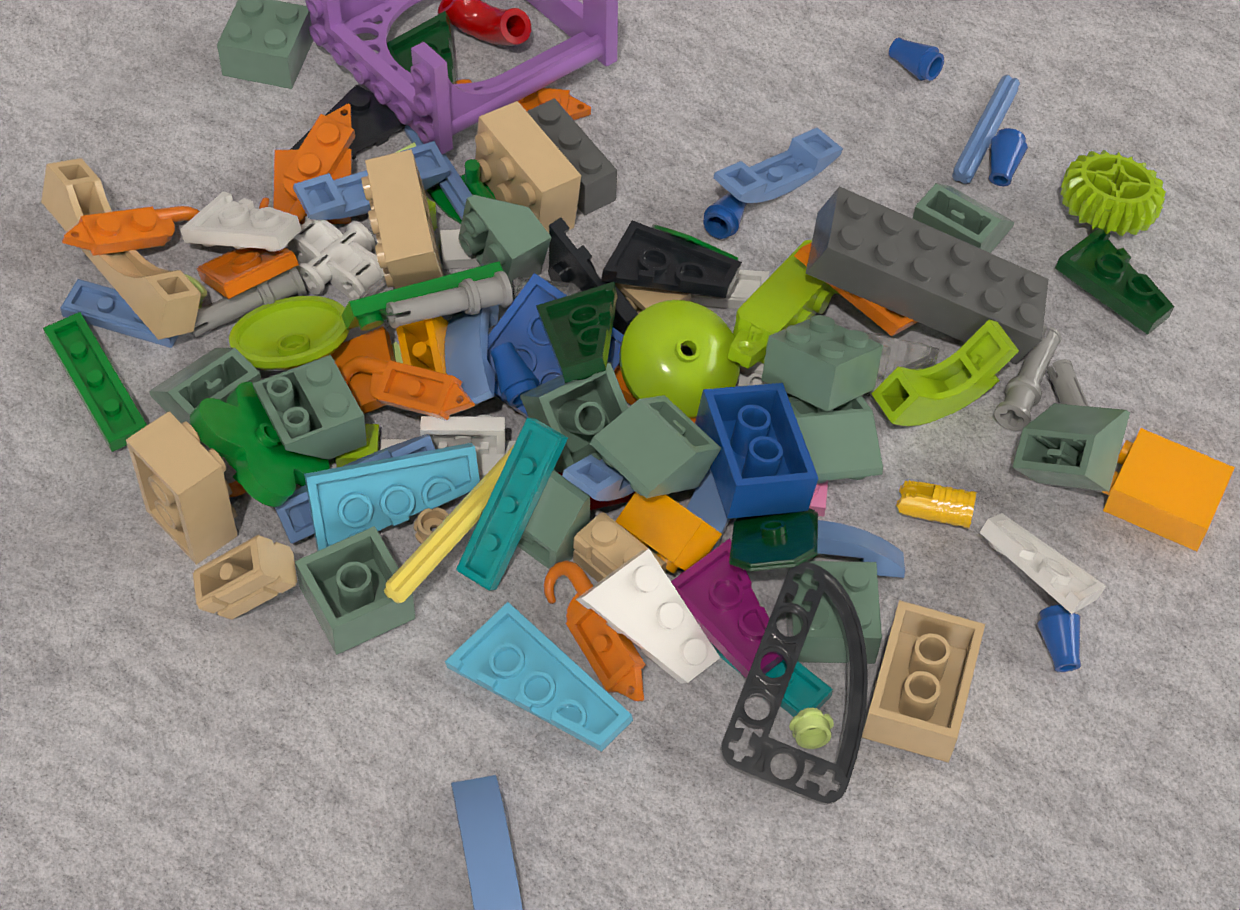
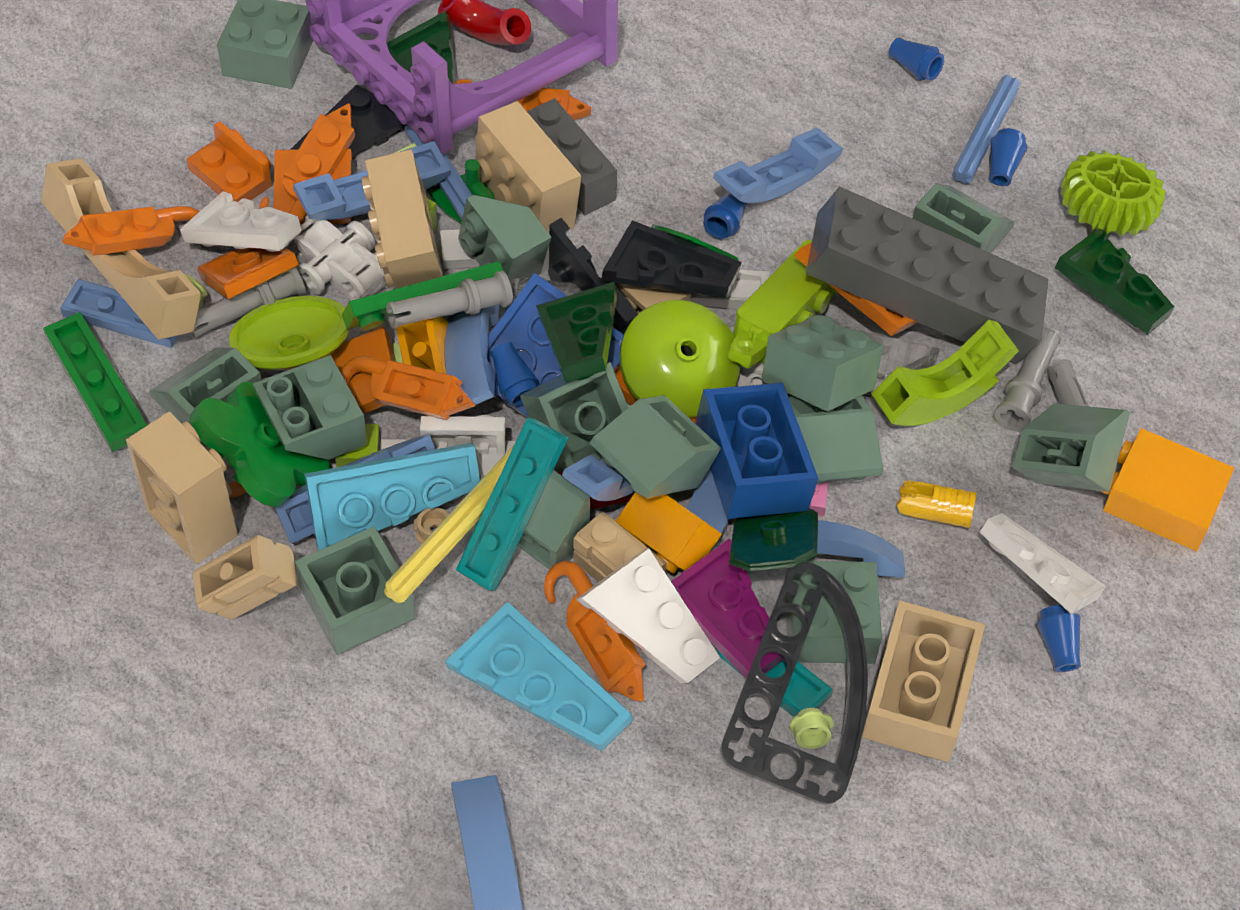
(231, 165): none -> orange bracket

